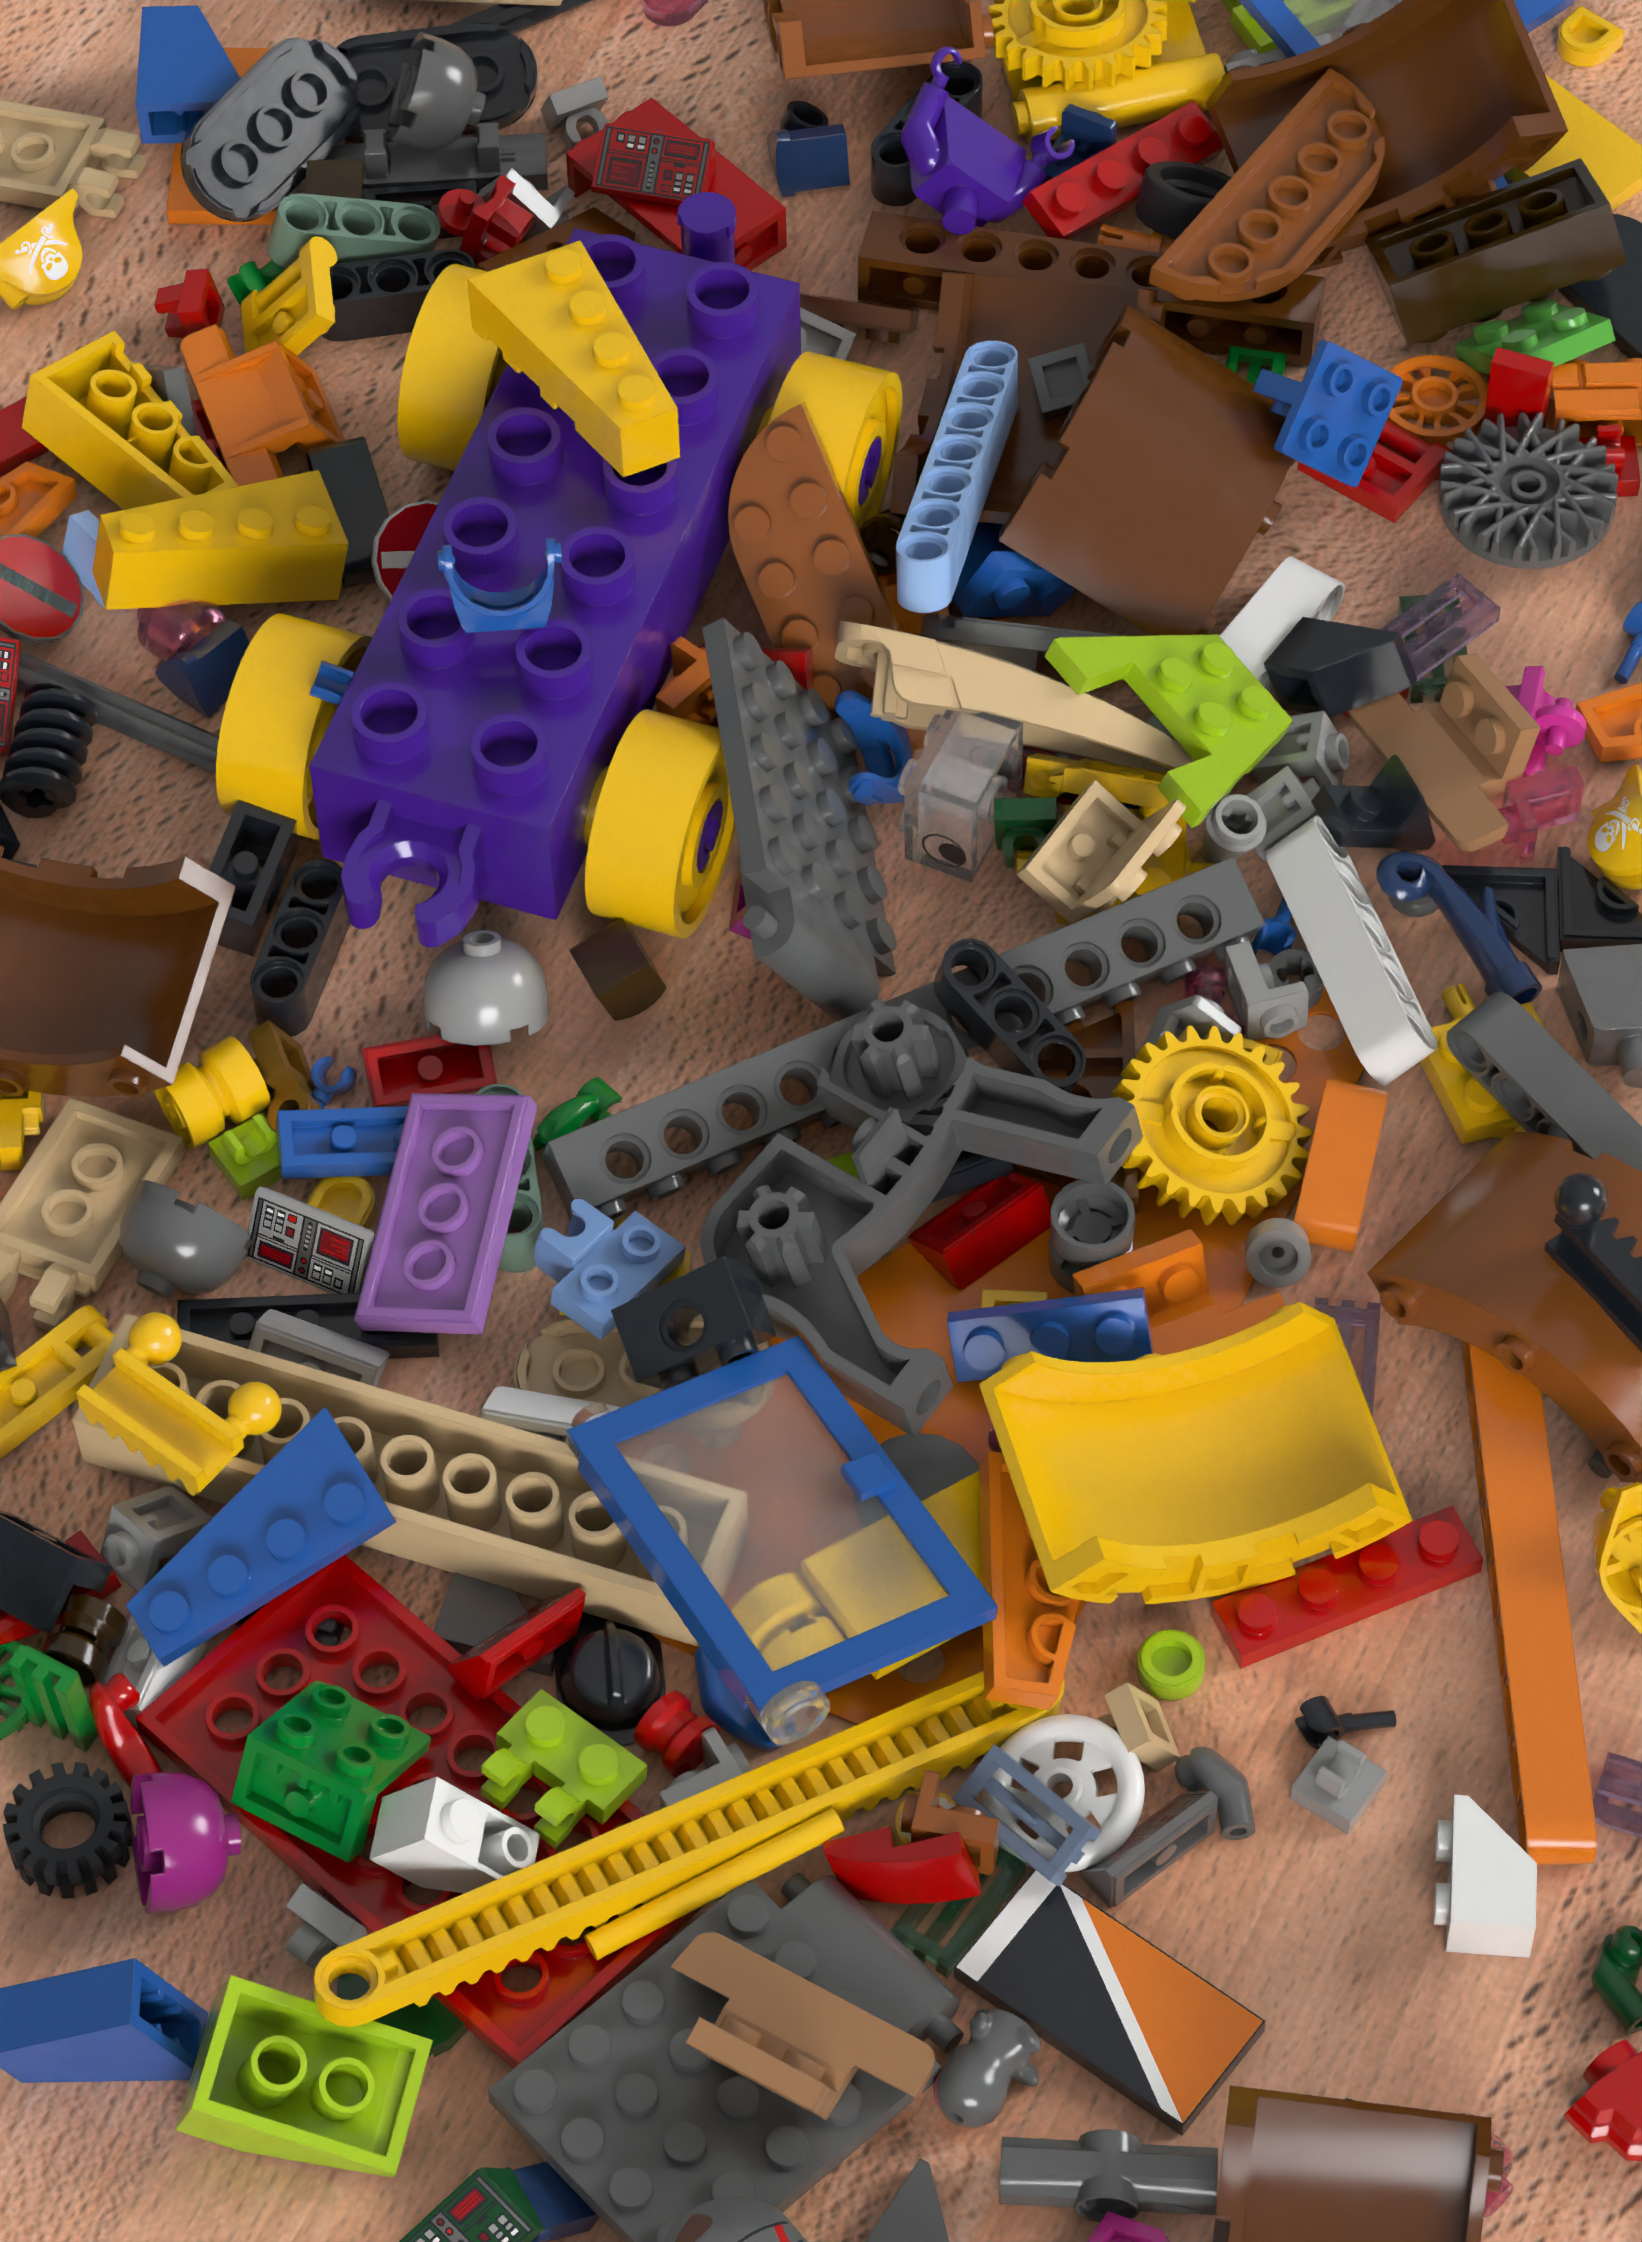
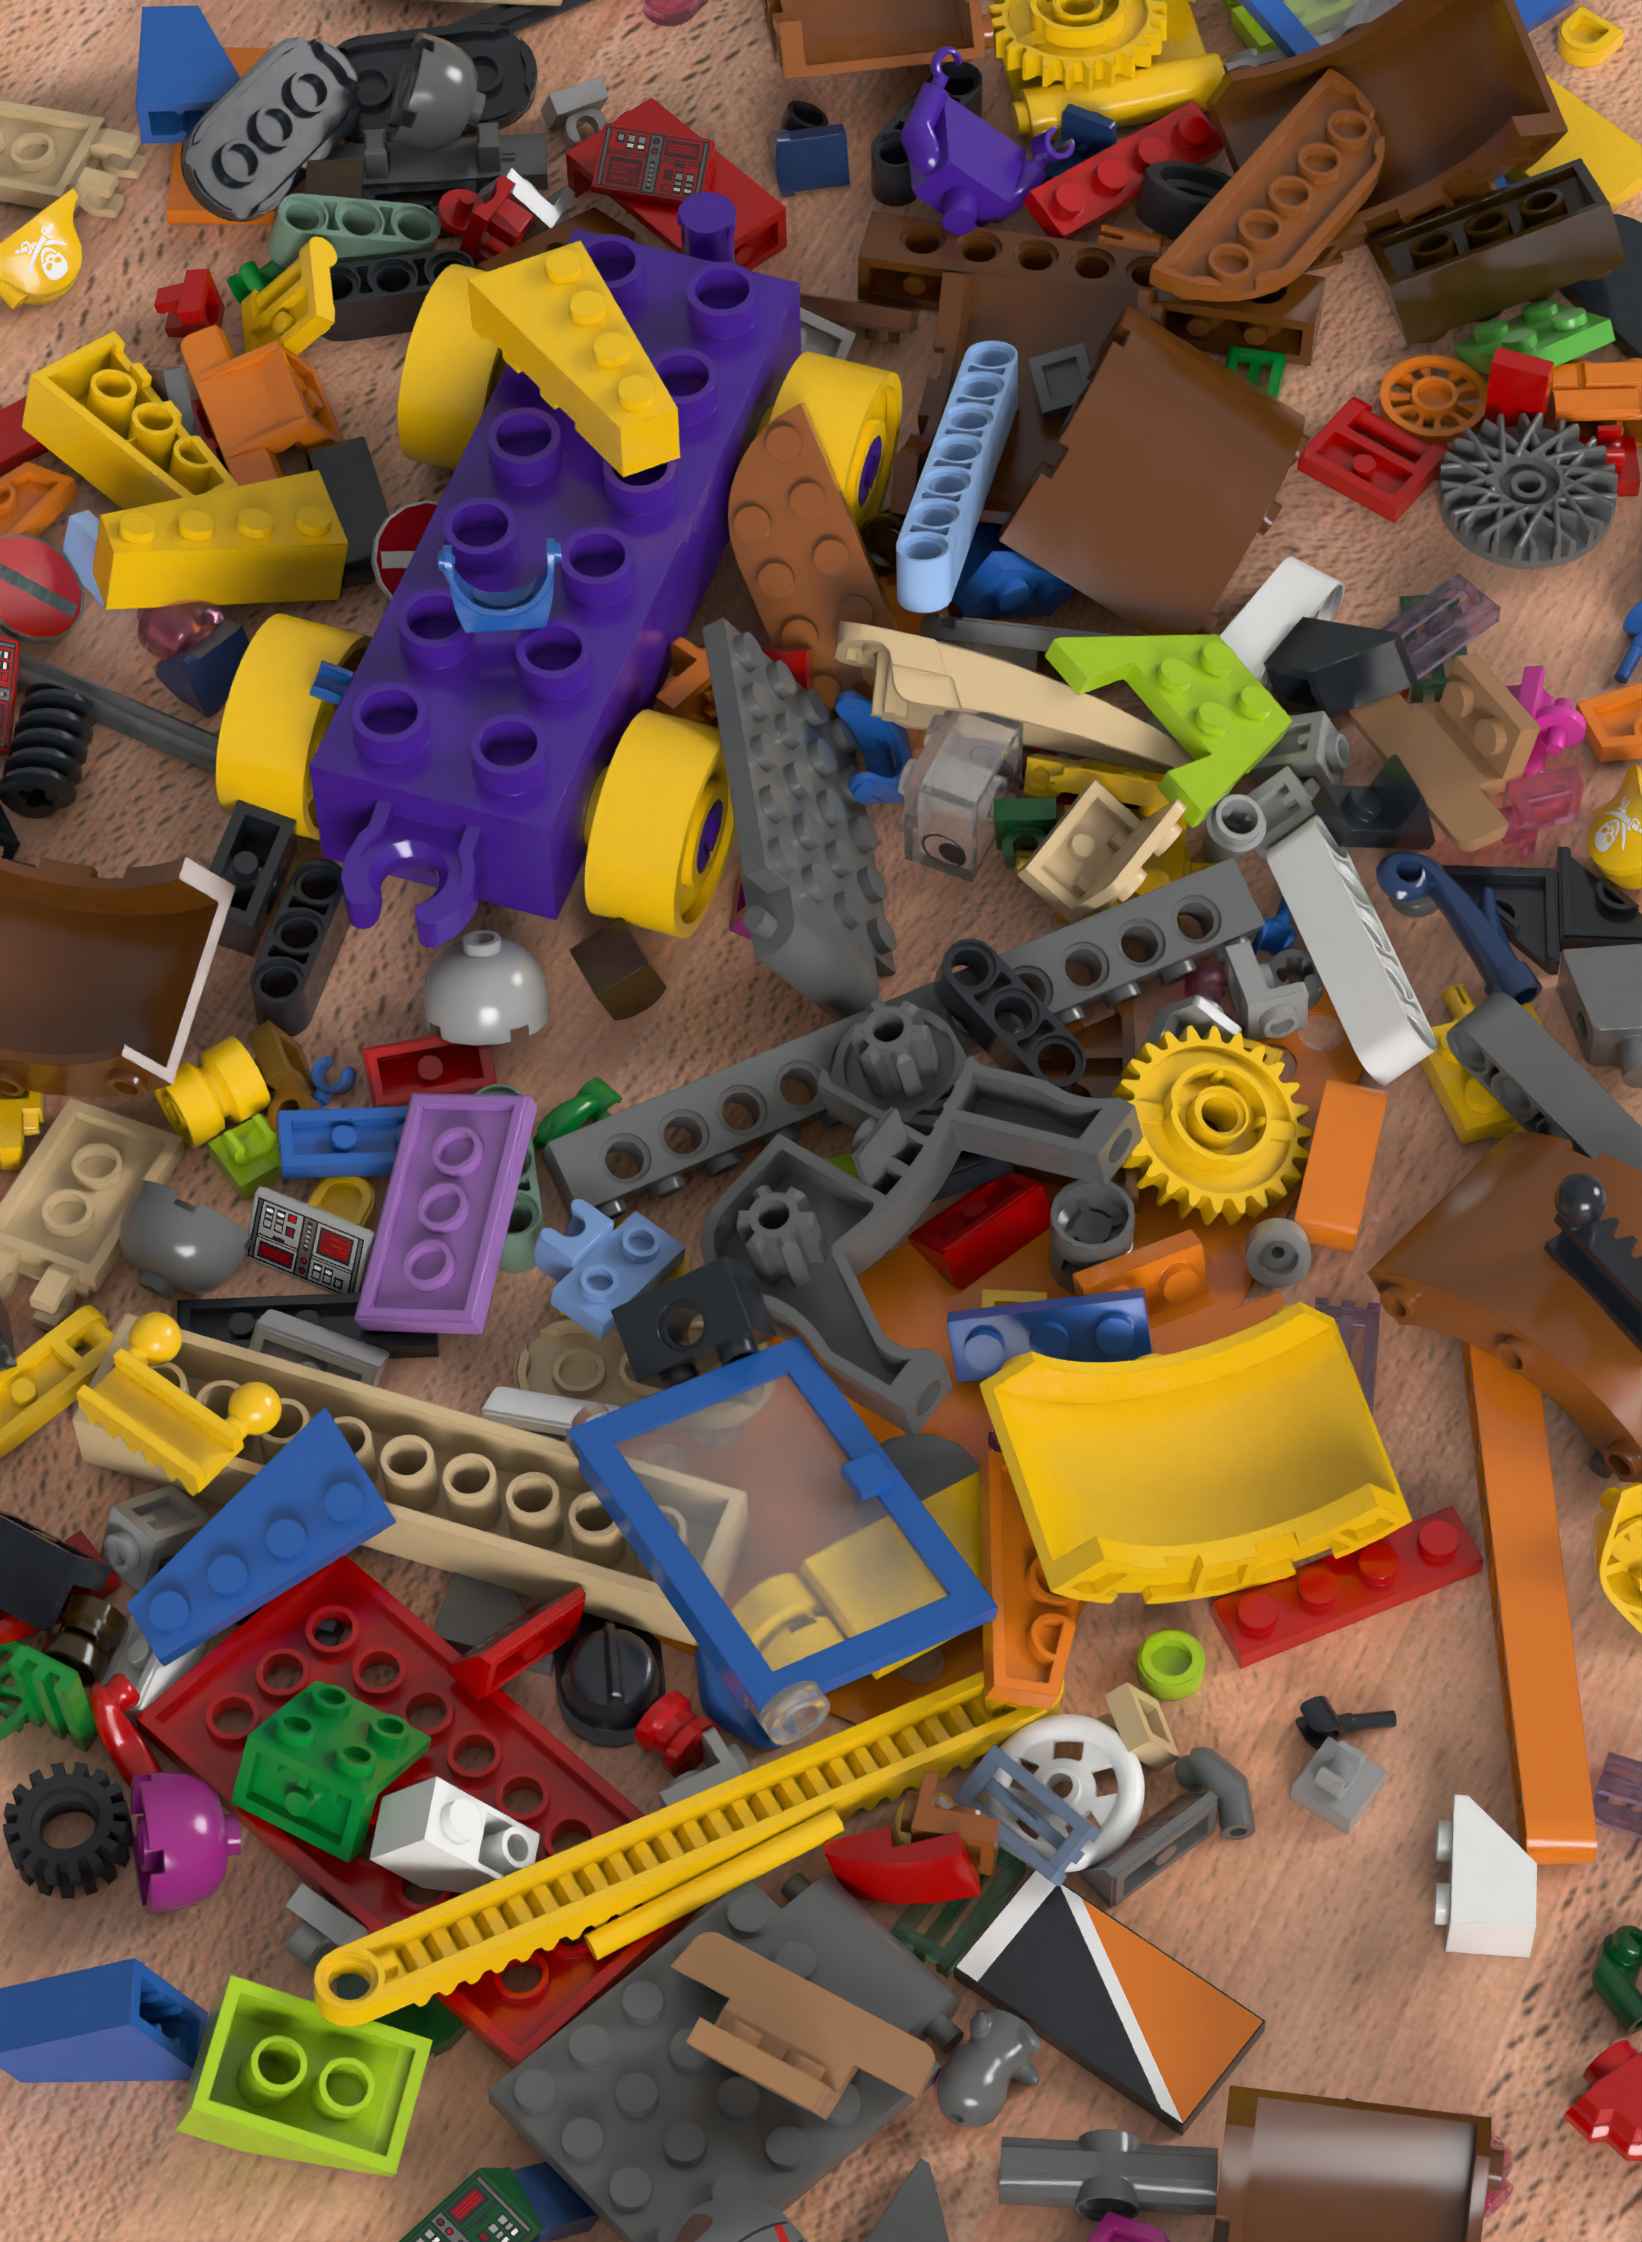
(570, 1756): lime plate -> none
(1333, 412): blue bracket -> none

